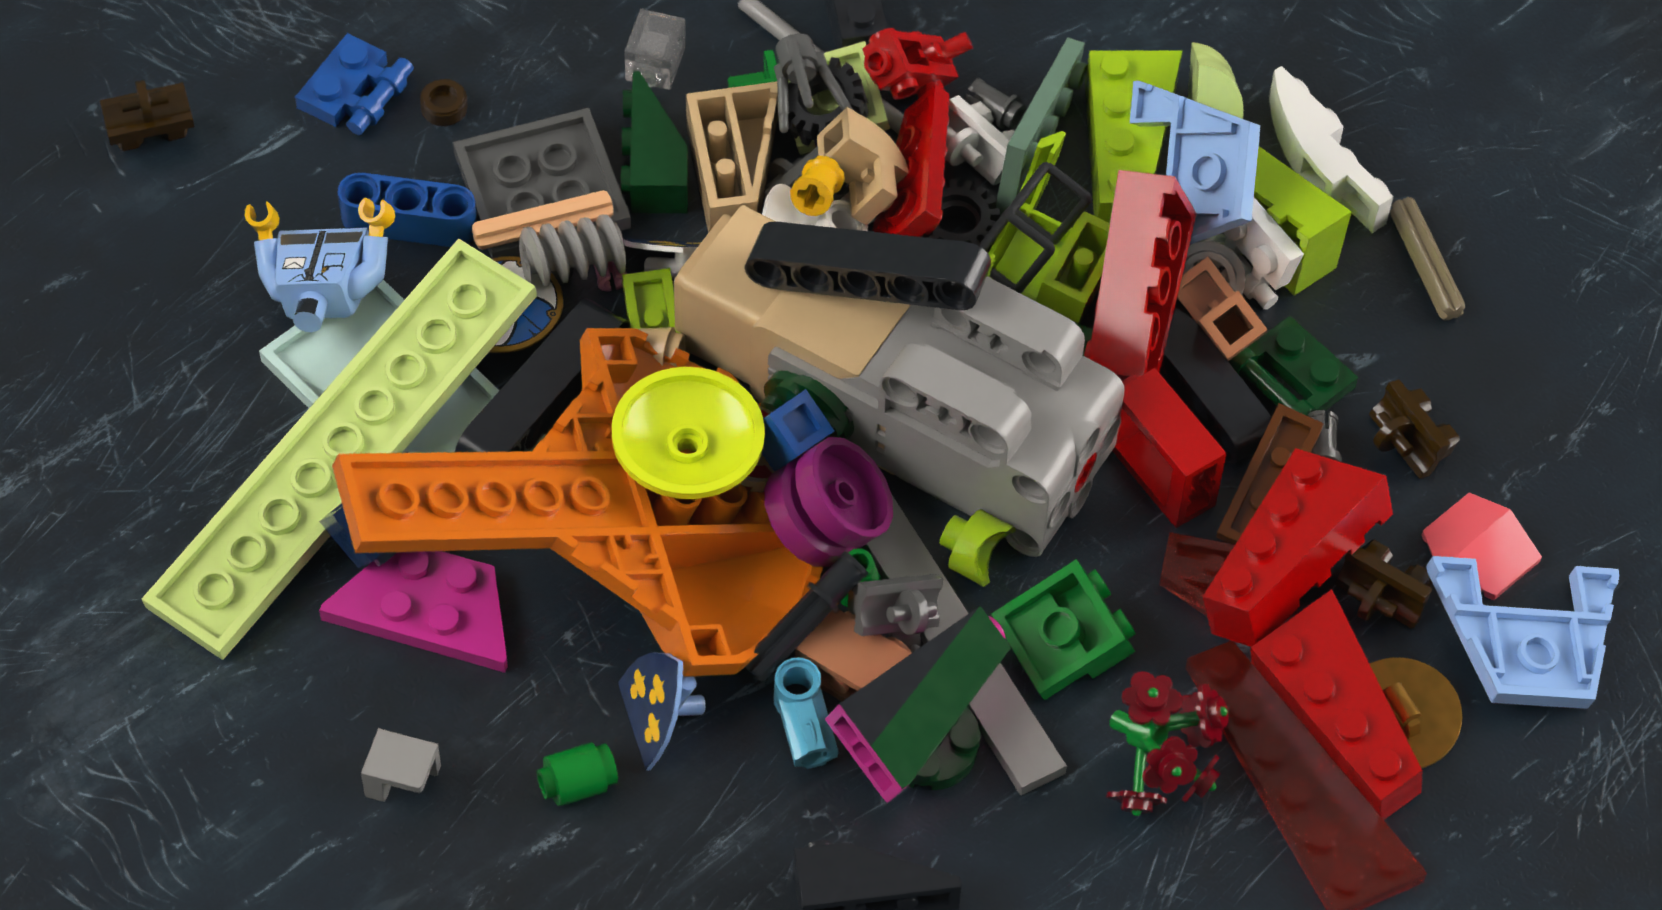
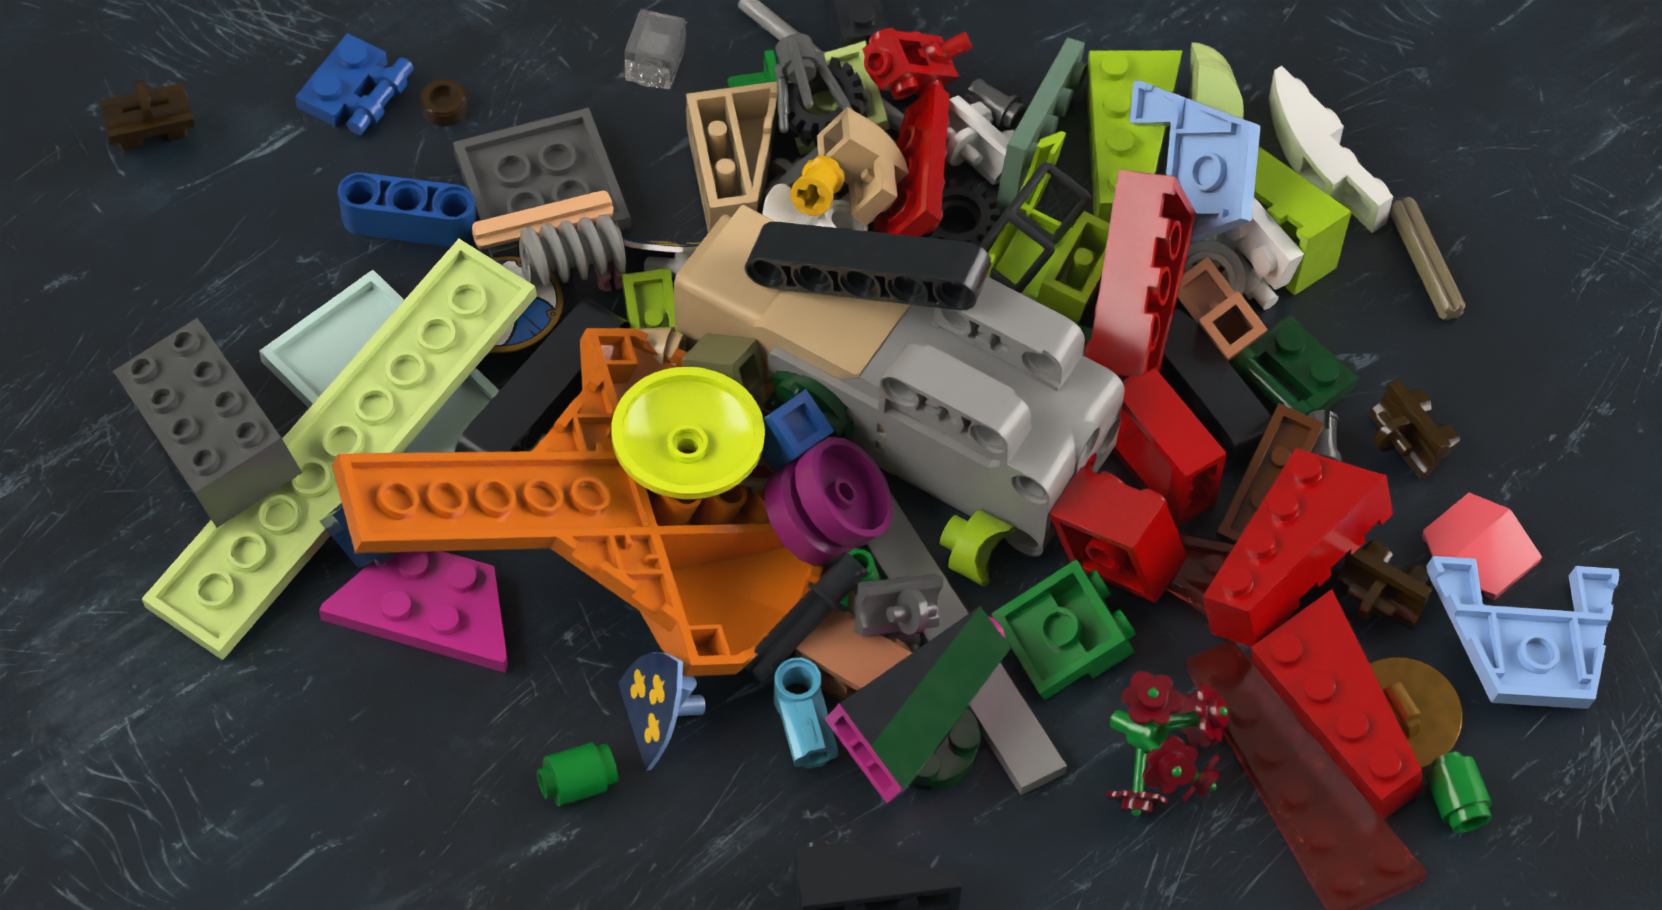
(208, 422): none -> dark grey brick
(321, 269): light blue torso -> none
(399, 763): light grey panel -> none
(657, 152): dark green slope -> none
(731, 356): none -> olive brick
(1119, 533): none -> red brick
(1459, 792): none -> green brick

